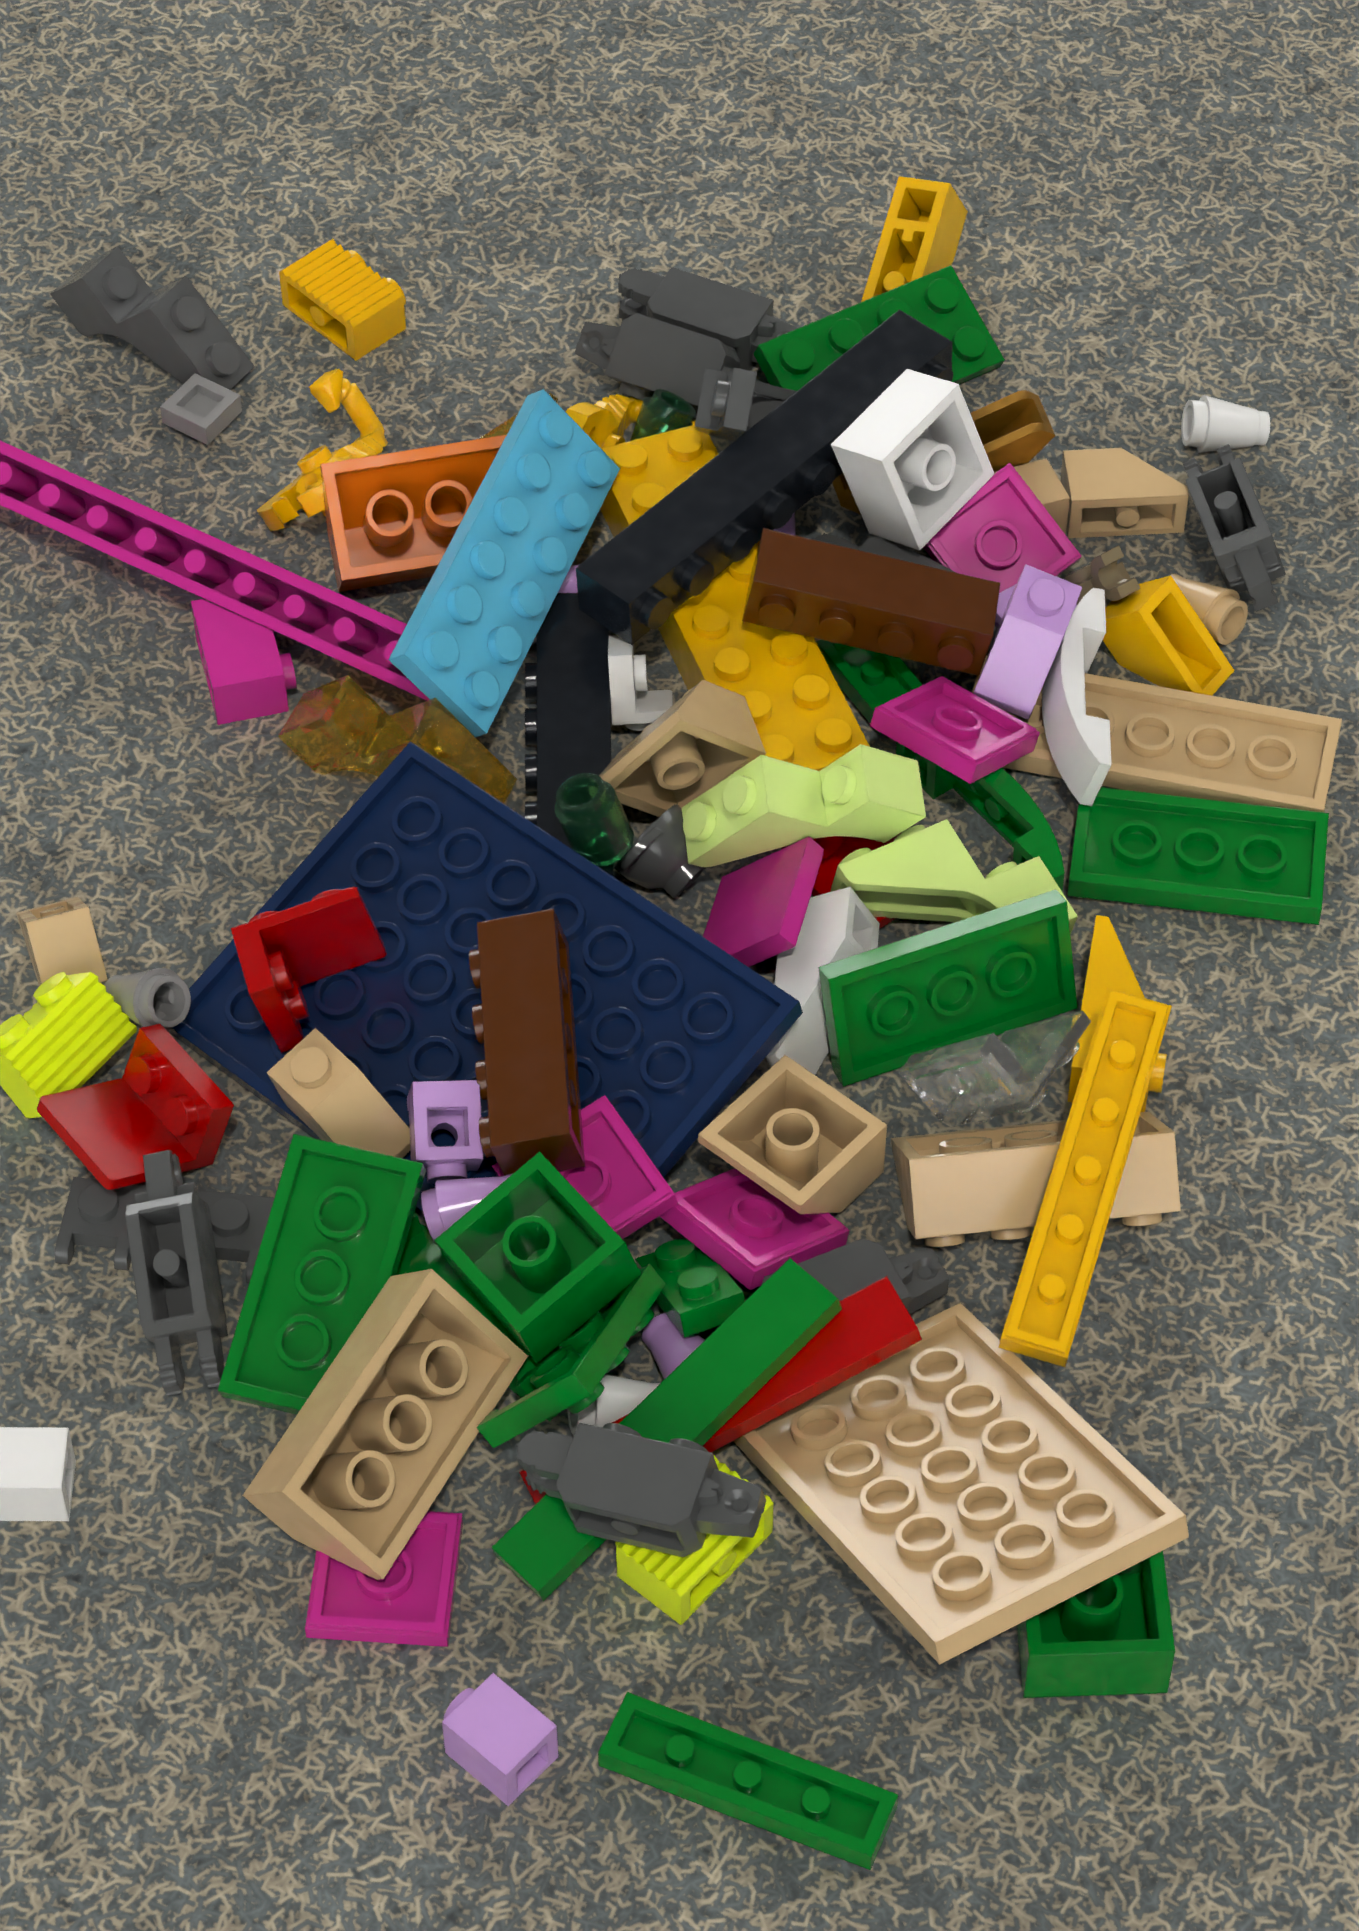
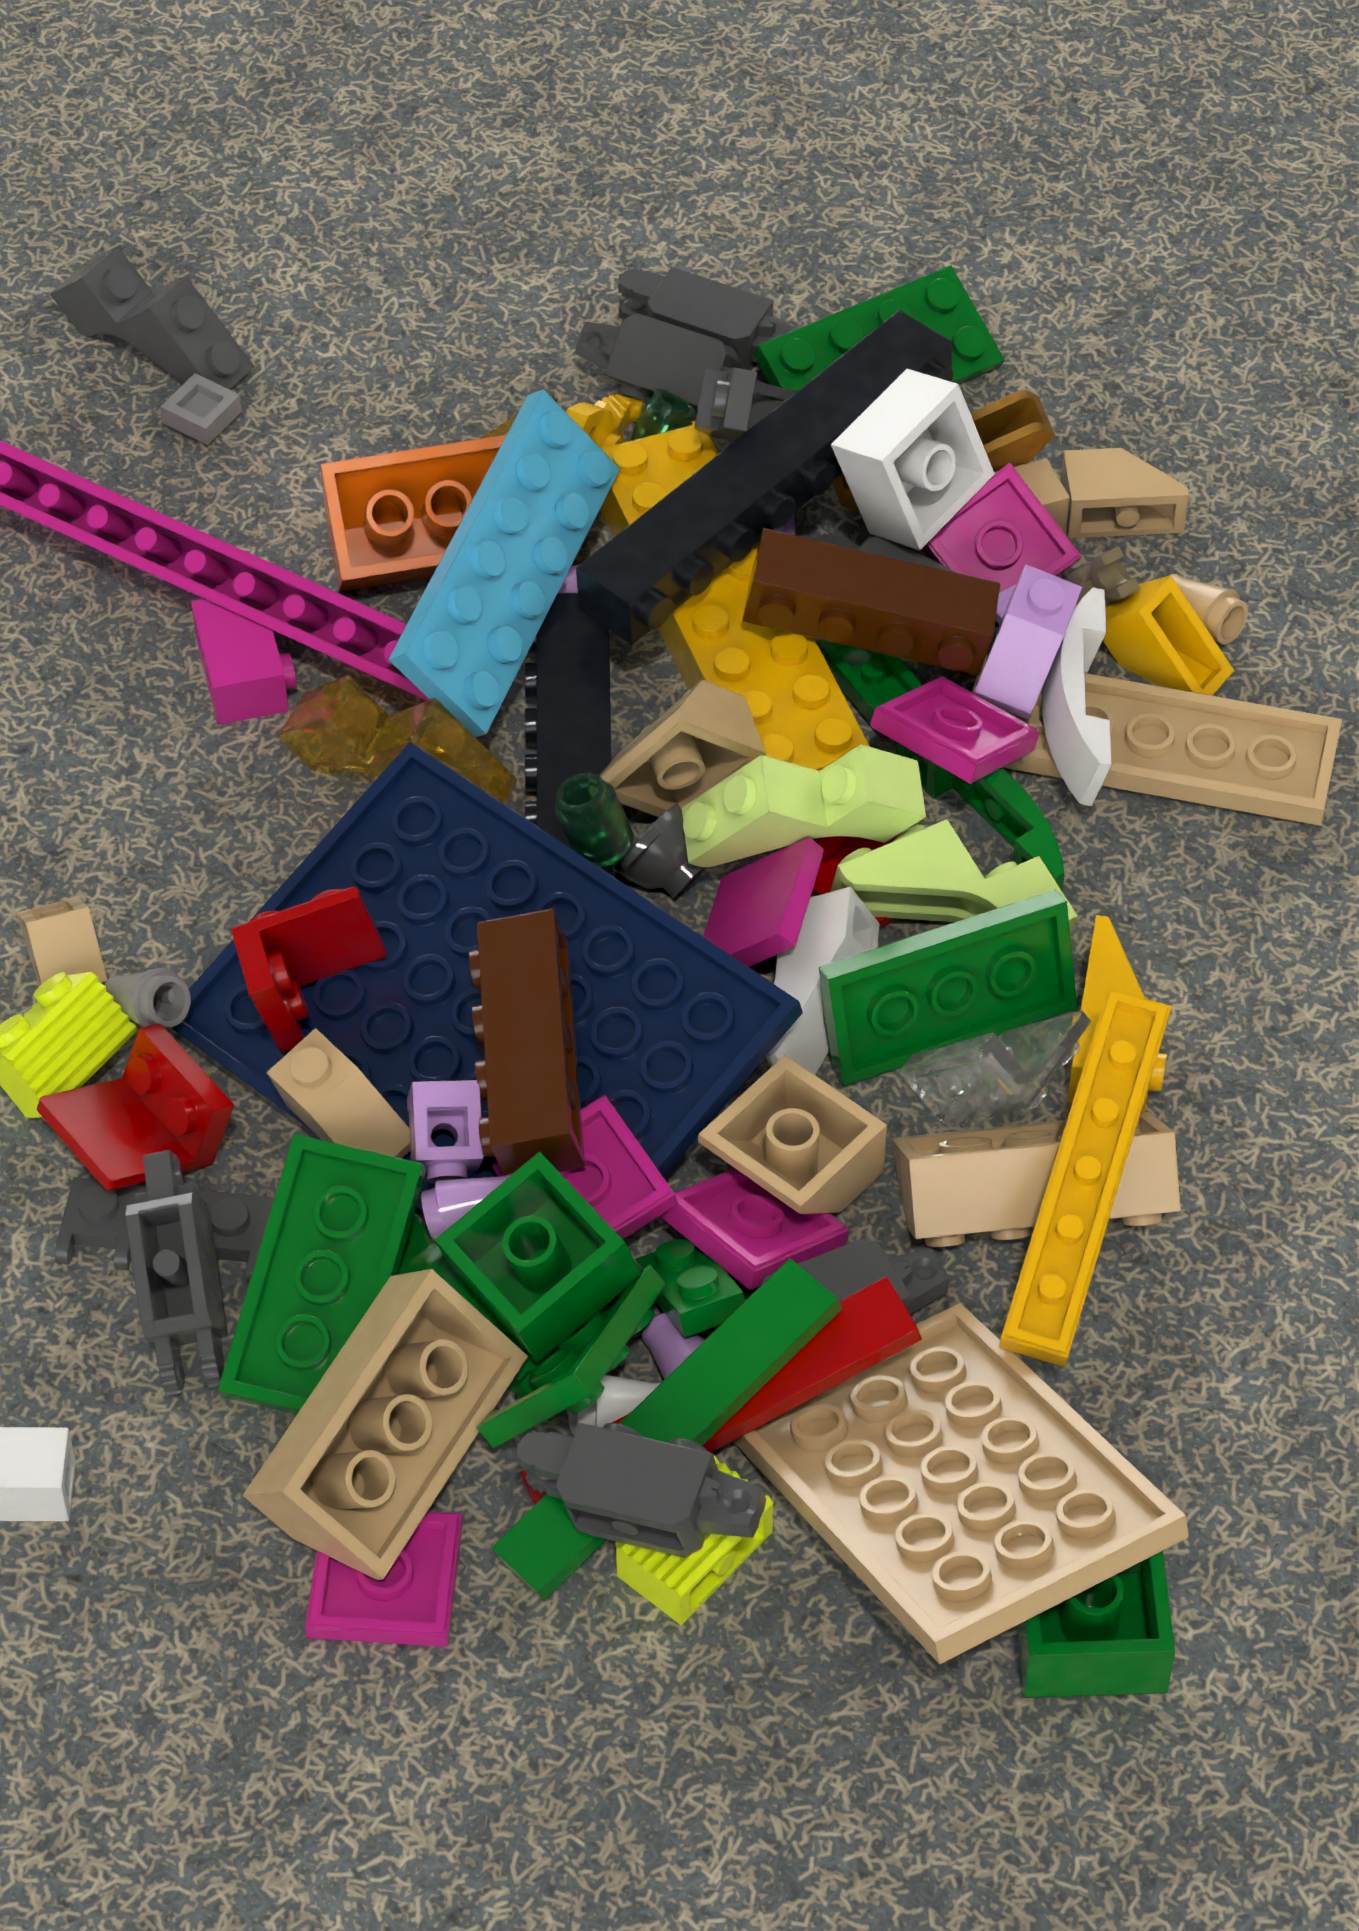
(307, 488): yellow animal -> none
(343, 299): yellow brick -> none
(499, 1738): lavender brick -> none
(629, 691): white bracket -> none
(748, 1780): green plate -> none
(917, 234): yellow slope -> none
(1200, 855): green plate -> none
(1216, 423): white cone -> none
(1235, 527): dark grey hinge -> none

